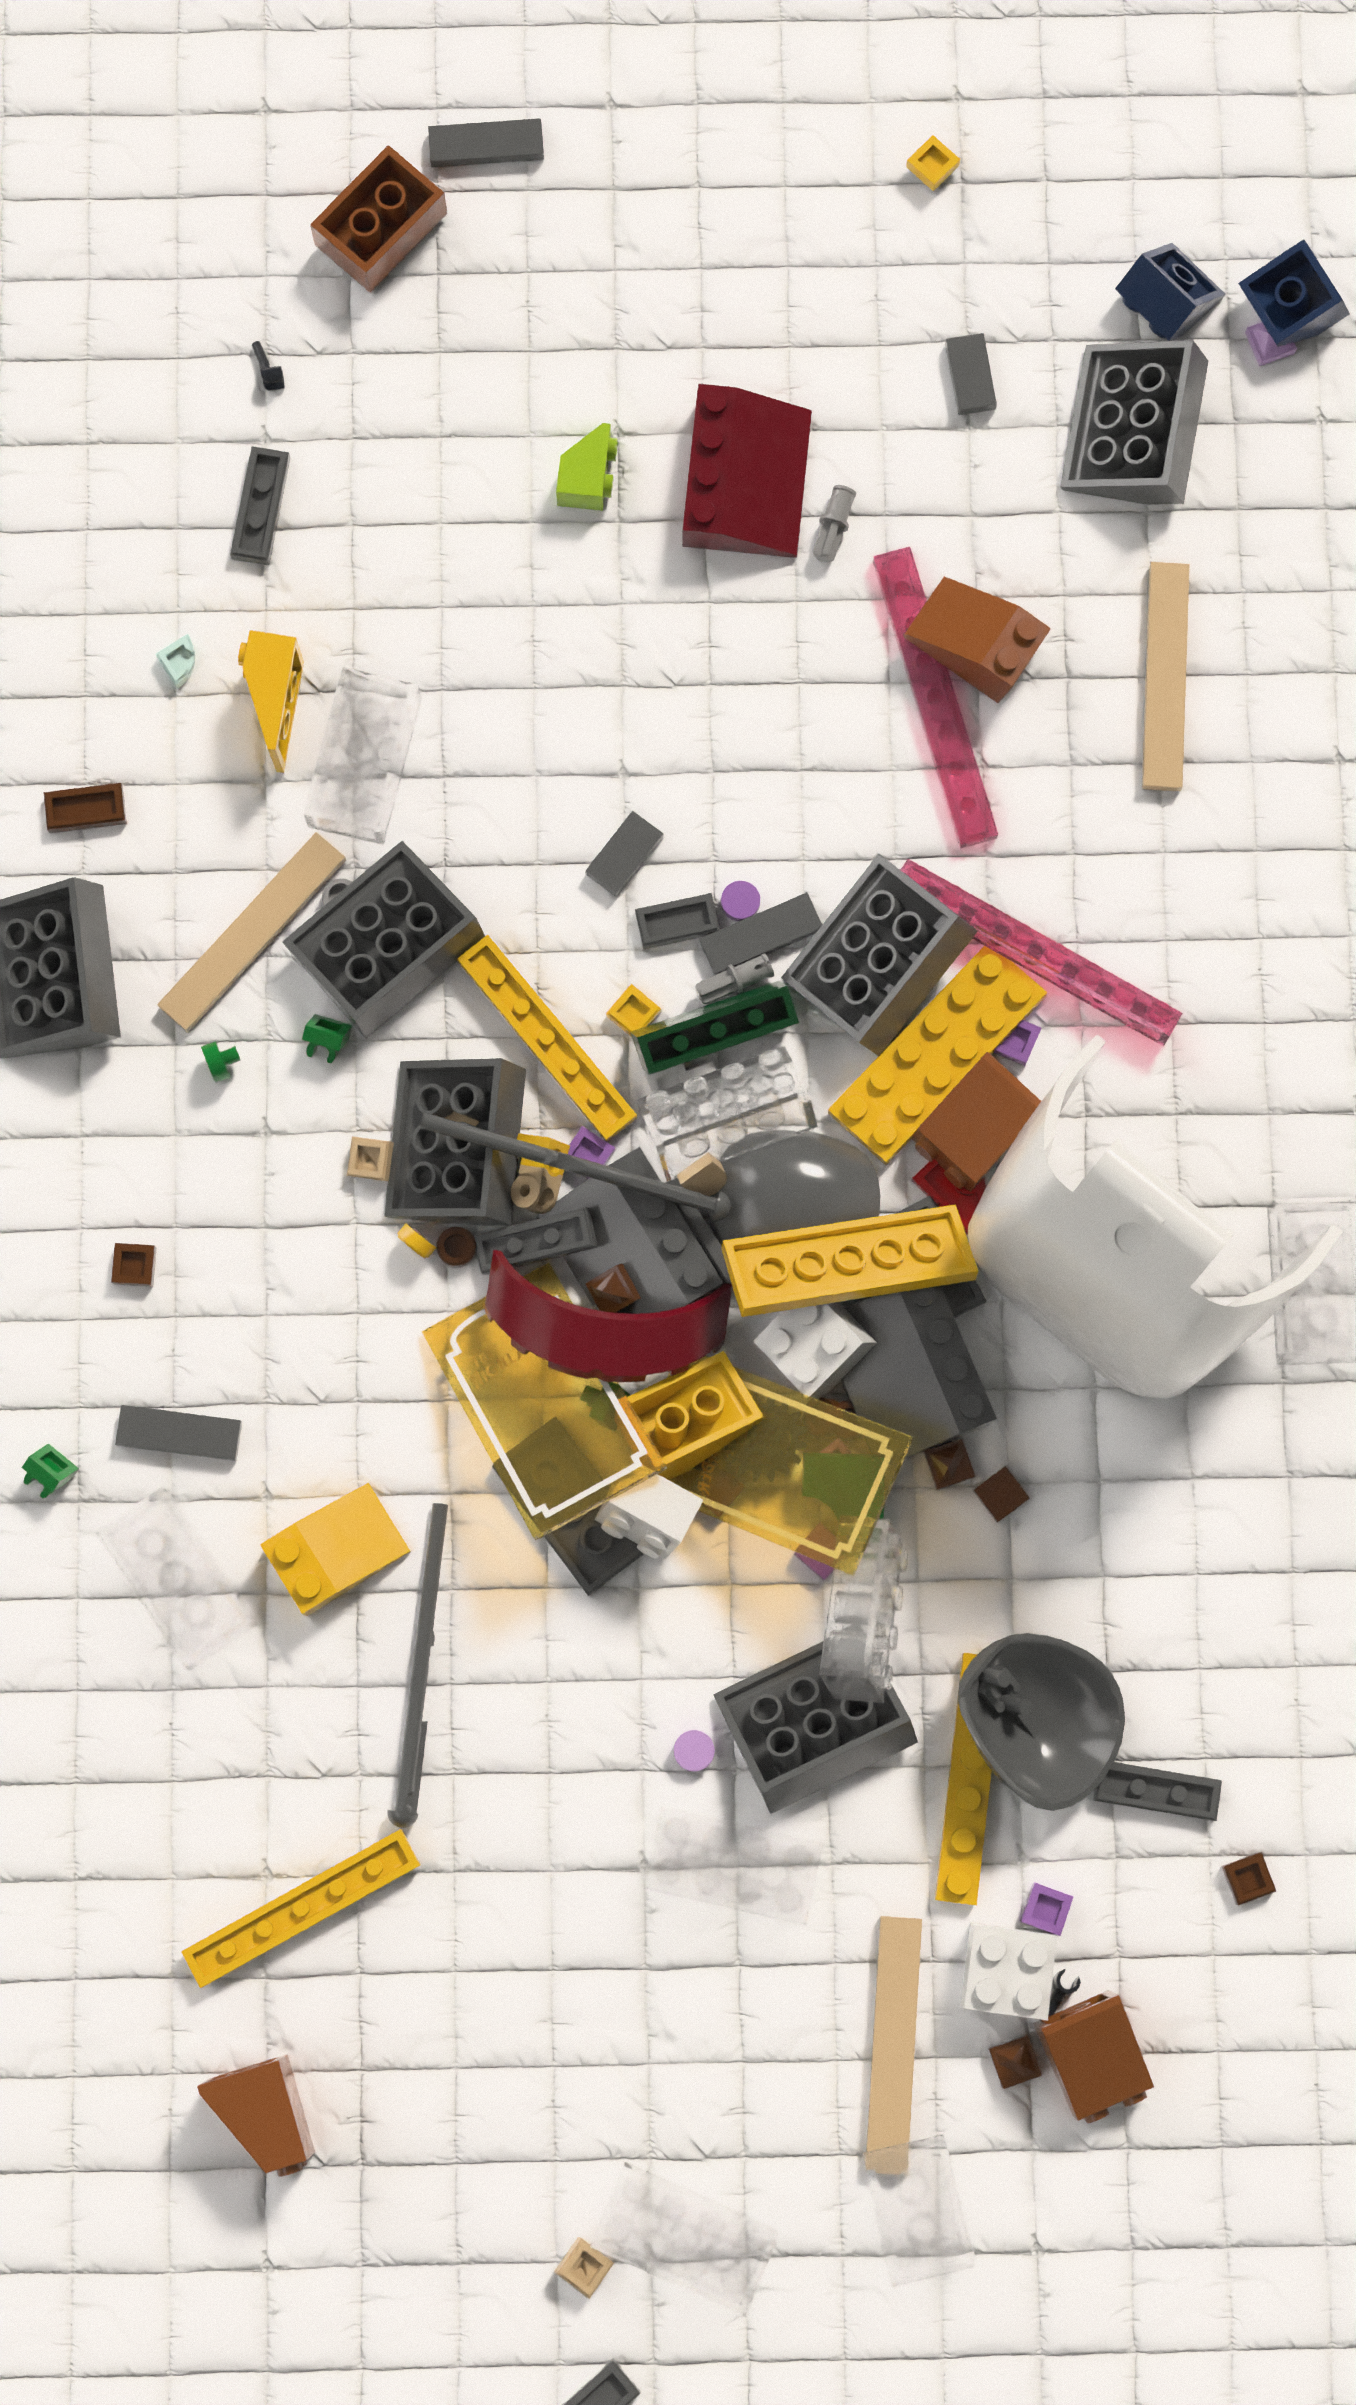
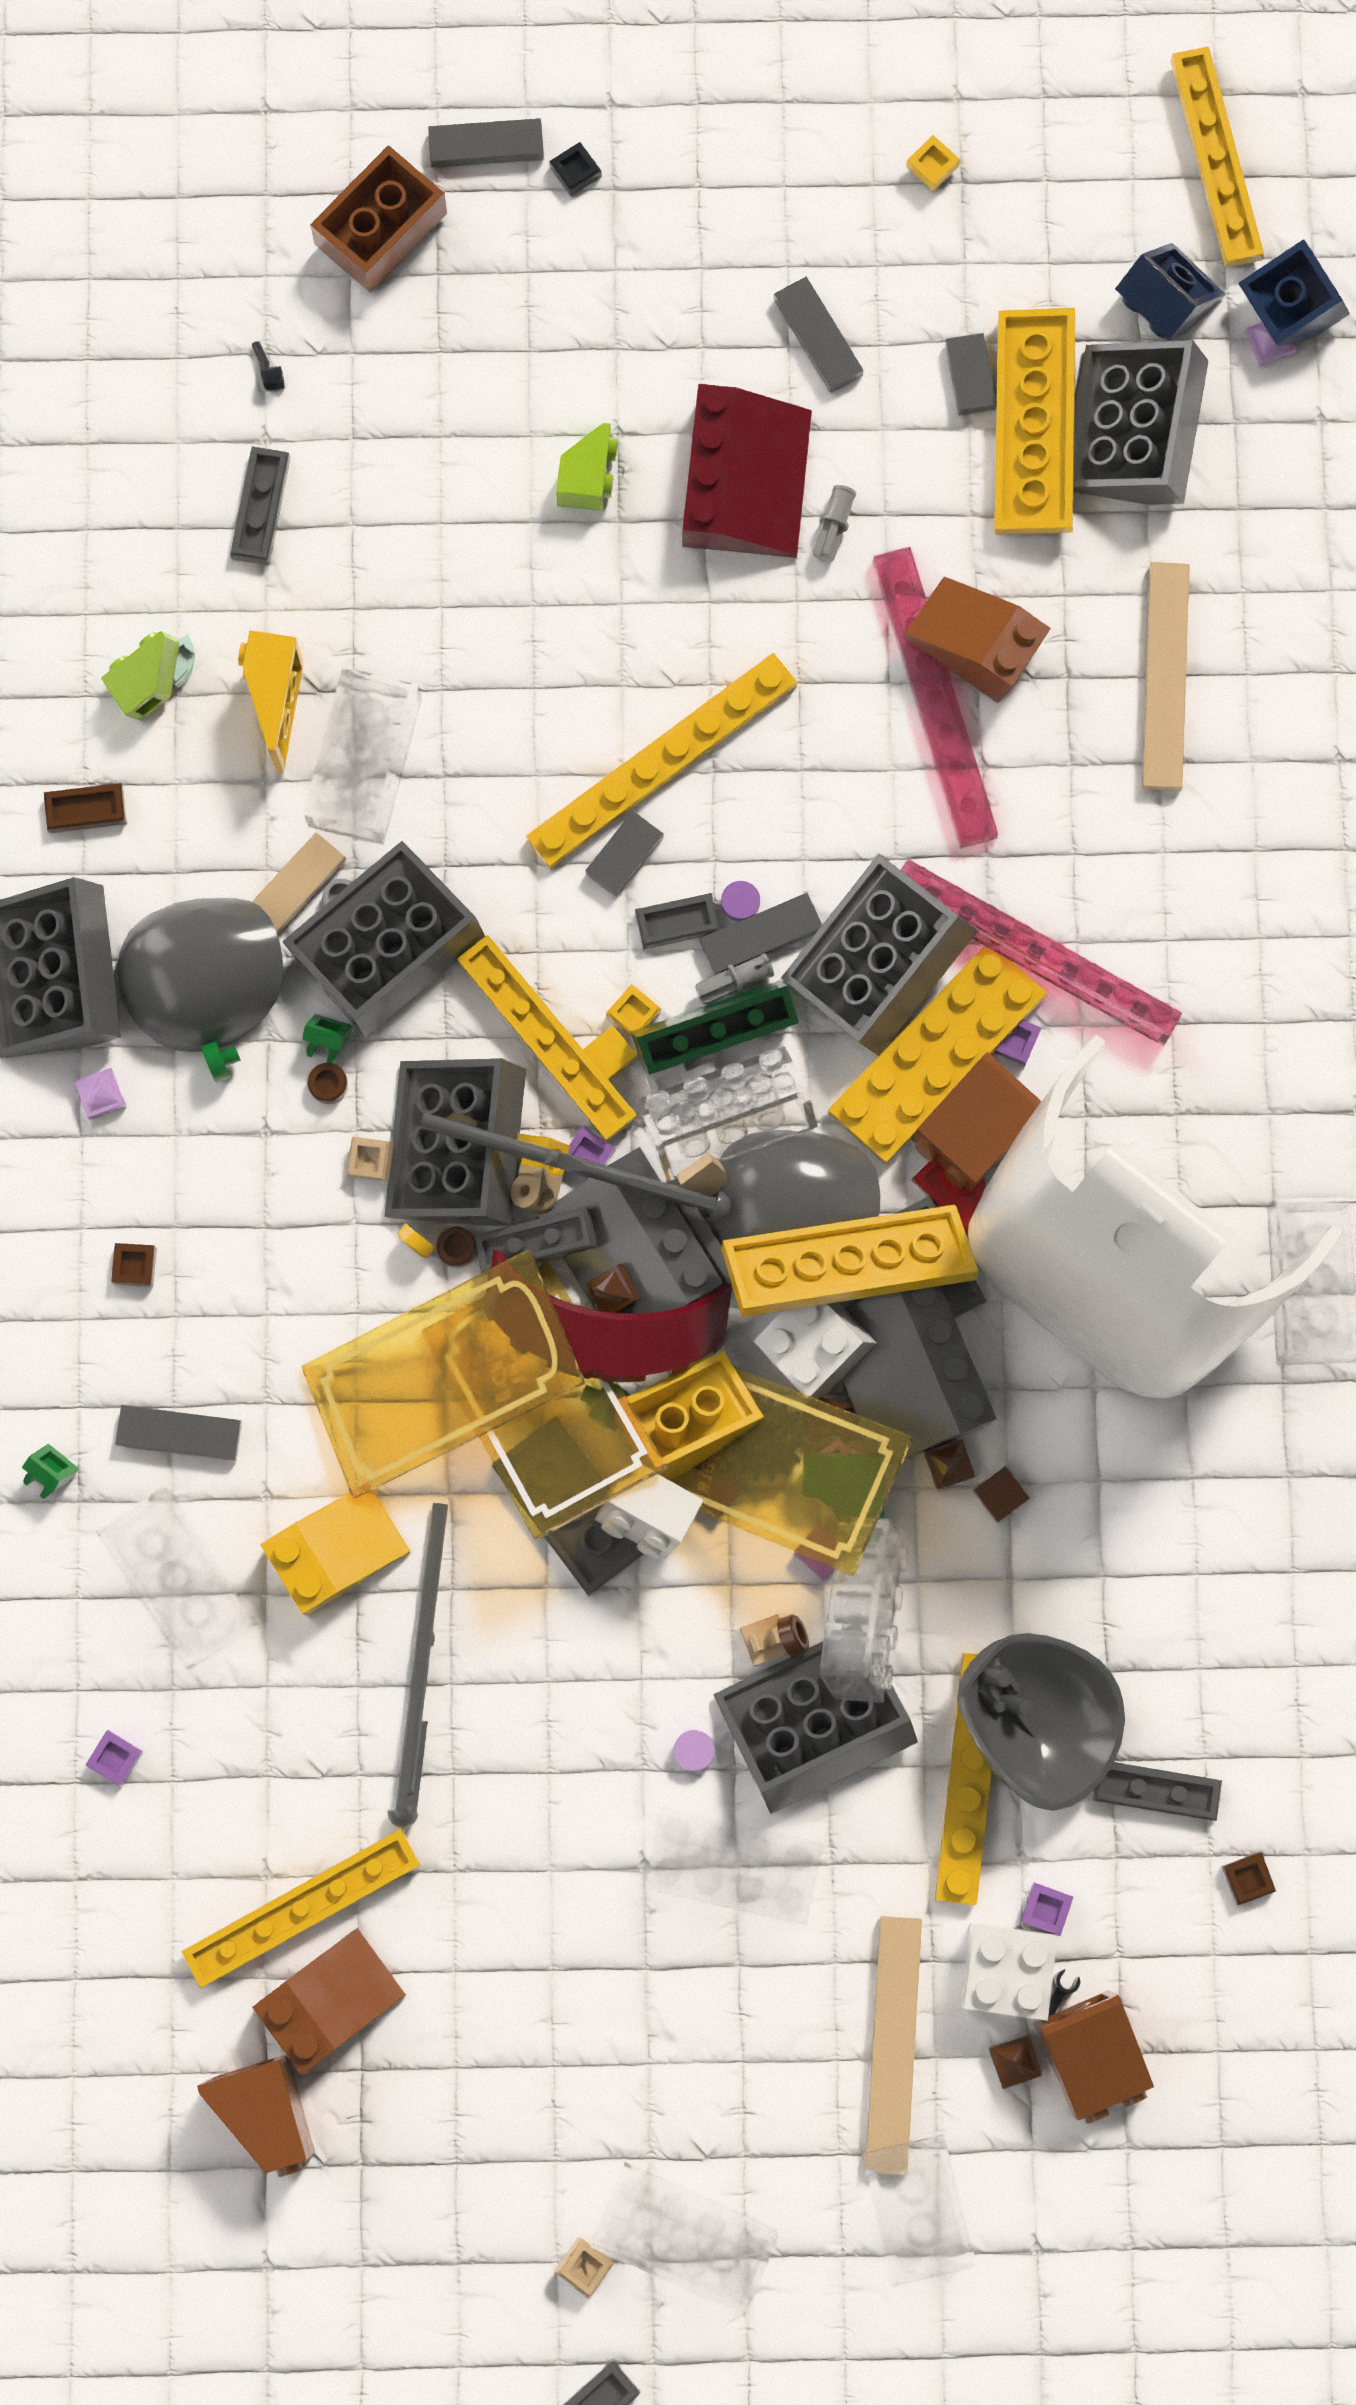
(100, 1093): none -> lavender tile
(114, 1758): none -> medium lavender tile
(145, 676): none -> lime slope
(201, 971): none -> dark grey piece
(327, 1083): none -> reddish brown tile
(329, 2001): none -> dark orange slope
(442, 1374): none -> clear yellow piece
(575, 168): none -> black tile
(611, 1052): none -> yellow tile
(661, 761): none -> yellow plate
(763, 1640): none -> tan tile
(793, 1635): none -> reddish brown tile
(818, 334): none -> dark grey tile
(1035, 421): none -> yellow plate
(1217, 157): none -> yellow plate

